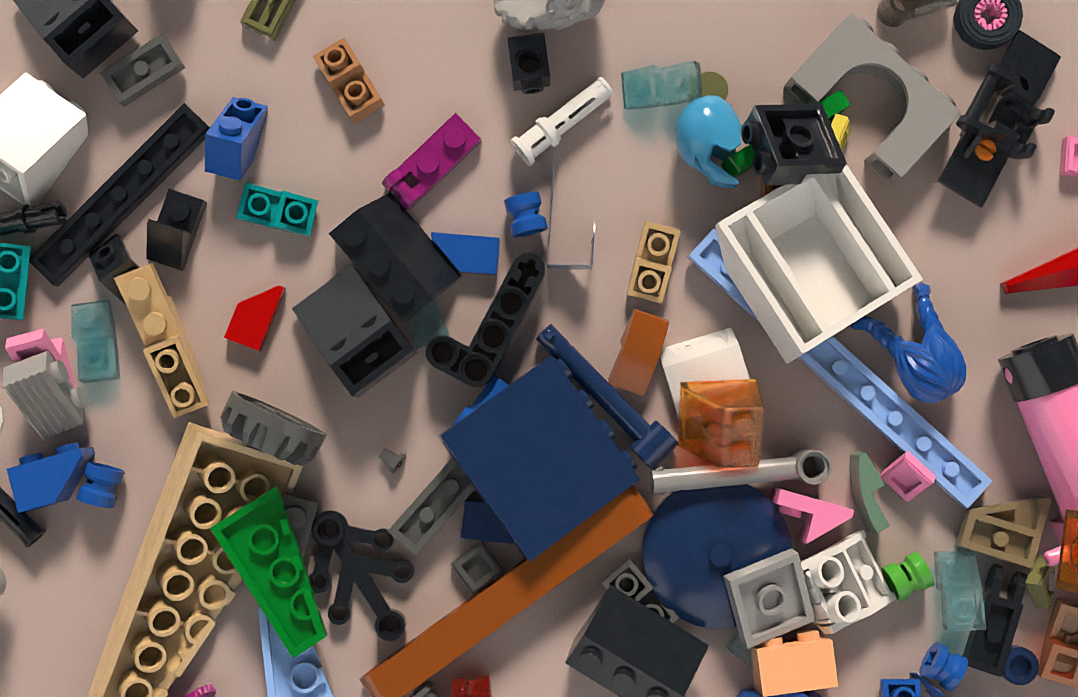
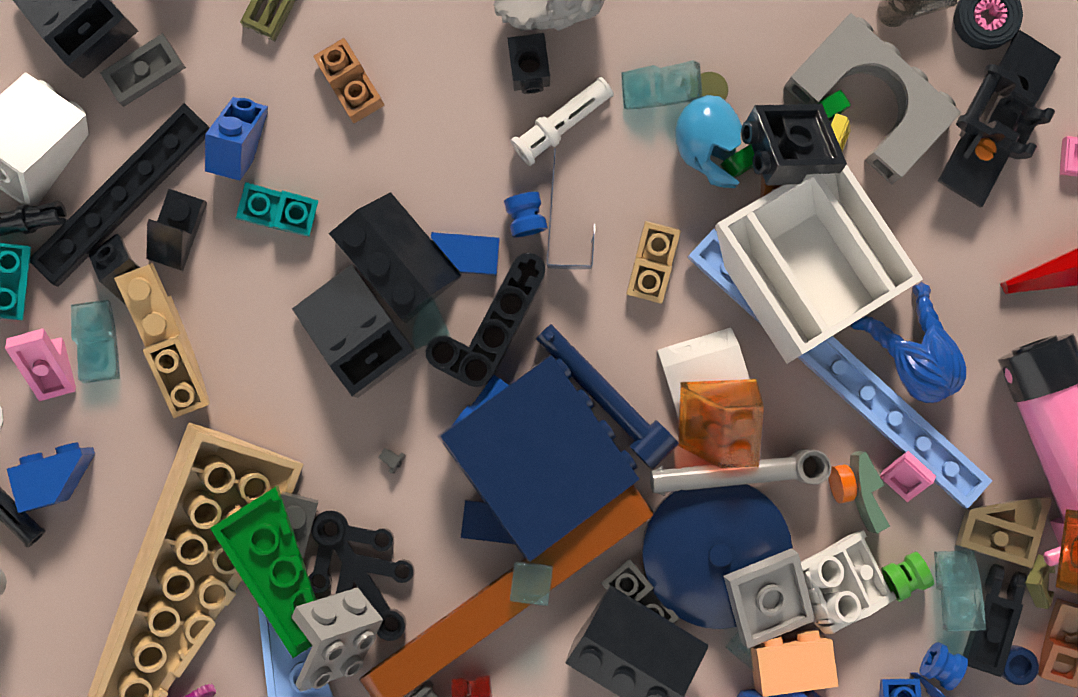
(45, 394): light grey brick -> none
(100, 486): blue wheel -> none
(254, 318): red tile -> none
(271, 429): dark grey gear -> none
(340, 636): none -> light grey bracket
(432, 161): magenta plate -> none
(432, 508): dark grey plate -> none
(477, 567): dark grey tile -> none
(531, 583): none -> clear light blue tile
(639, 352): dark orange slope -> none
(818, 517): bright pink slope -> none
(843, 483): none -> orange tile

